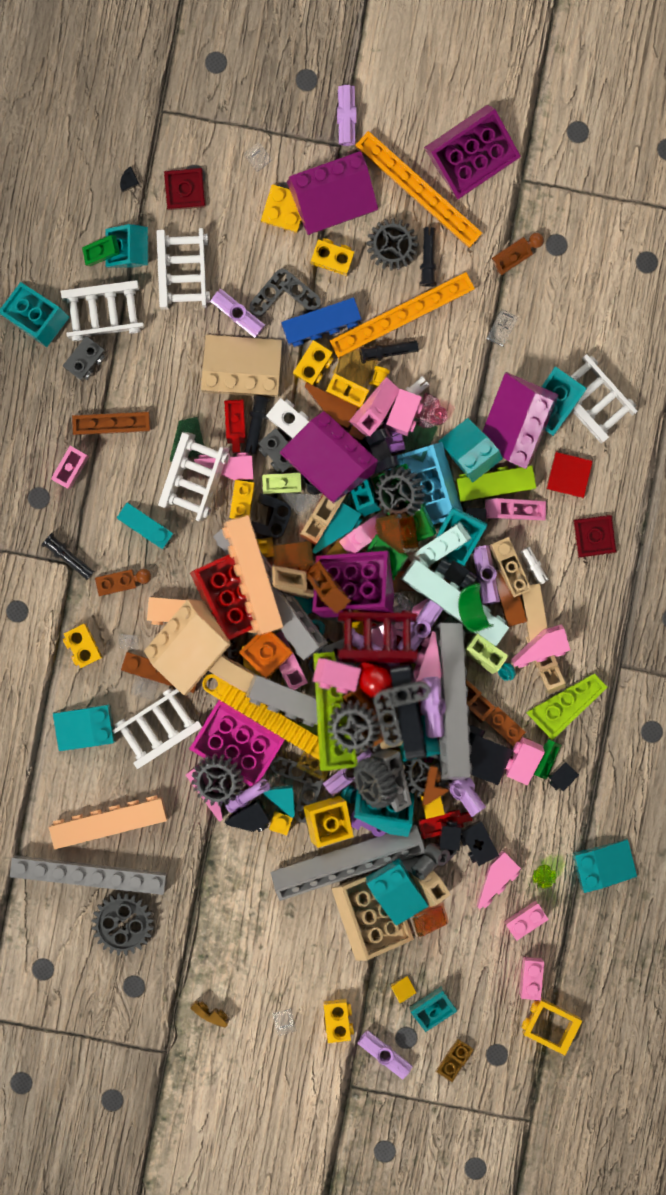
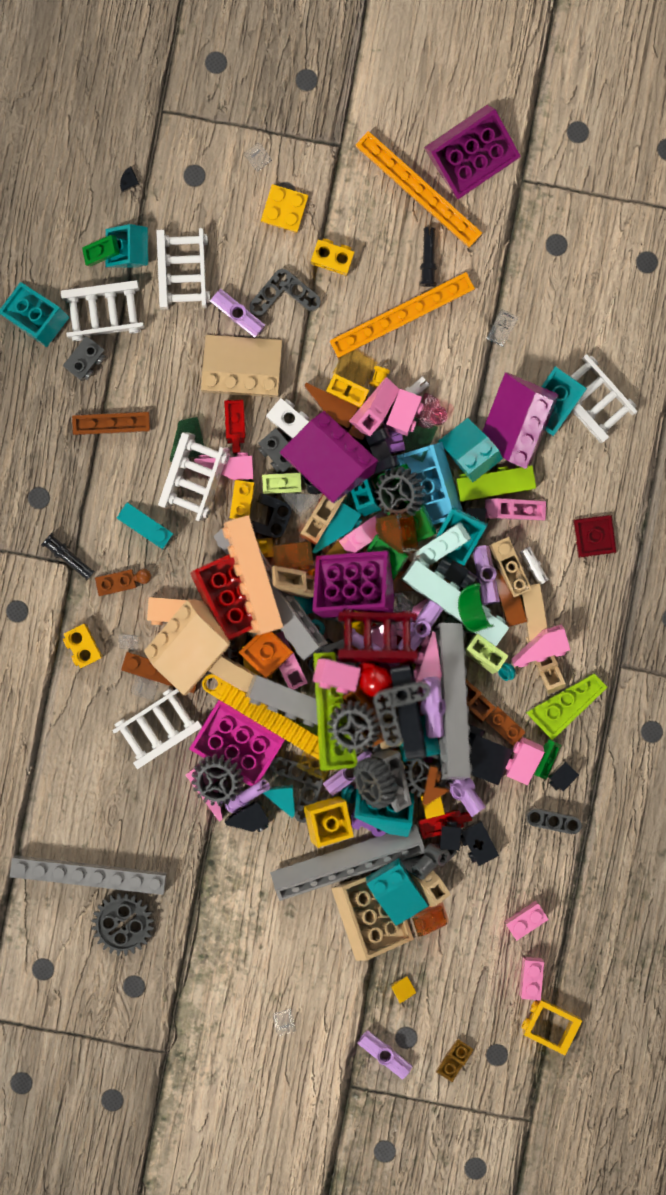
(70, 467): bright pink brick -> none
(84, 728): teal slope -> none
(108, 823): light nougat brick -> none
(184, 189): dark red tile -> none
(215, 1017): pearl gold slope -> none
(258, 414): black pin -> none
(280, 822): yellow brick -> none
(309, 361): yellow brick -> none
(321, 321): blue brick -> none
(327, 587): dark orange slope -> none
(333, 193): magenta slope -> none
(333, 1021): yellow brick -> none
(346, 115): lavender piece -> none
(379, 352): black pin -> none
(388, 237): dark grey gear -> none
(433, 1009): teal slope -> none
(498, 874): bright pink slope -> none
(517, 253): dark orange plate -> none
(544, 876): clear neon green gear -> none
(561, 825): none -> dark grey beam
(569, 475): red tile -> none
(604, 865): teal slope -> none

